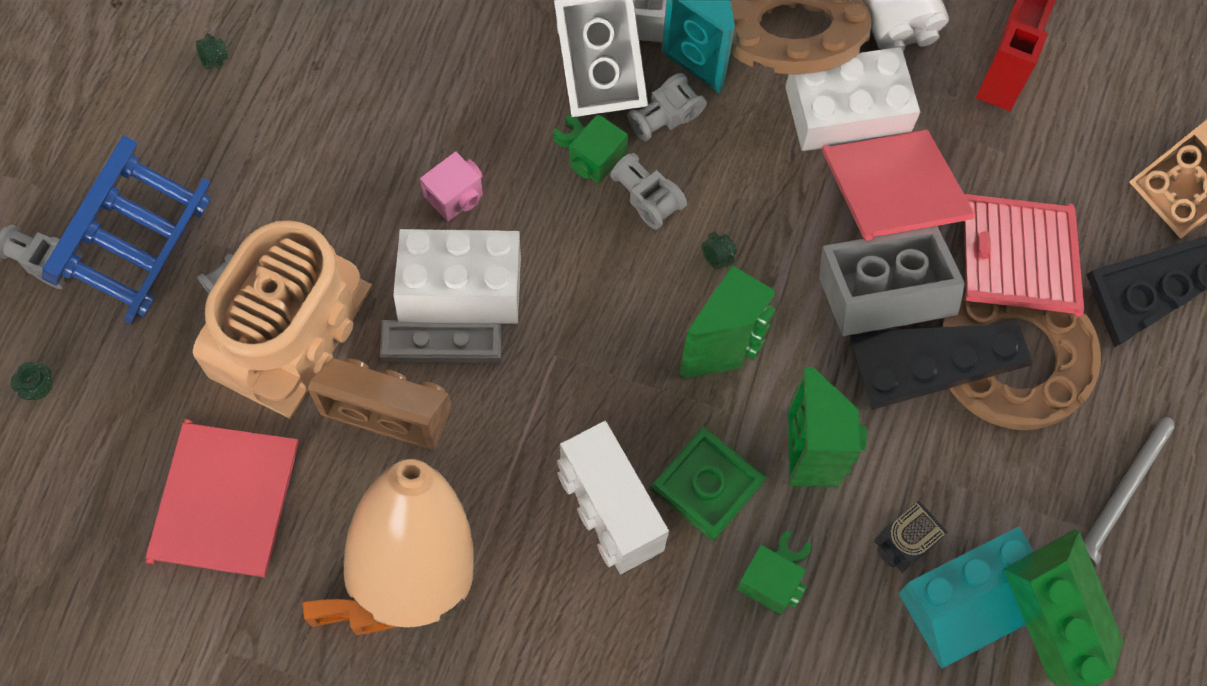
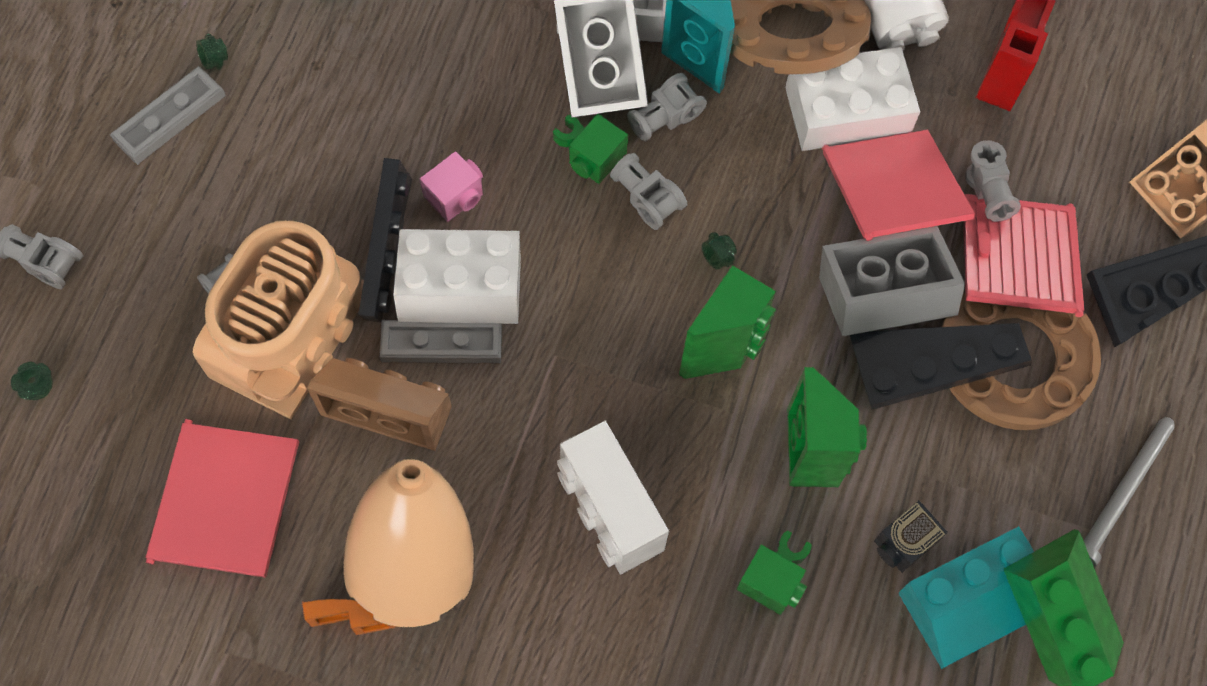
(105, 196): blue fence -> none
(167, 115): none -> light grey tile
(382, 253): none -> black wing
(708, 483): green tile -> none
(990, 180): none -> light grey connector

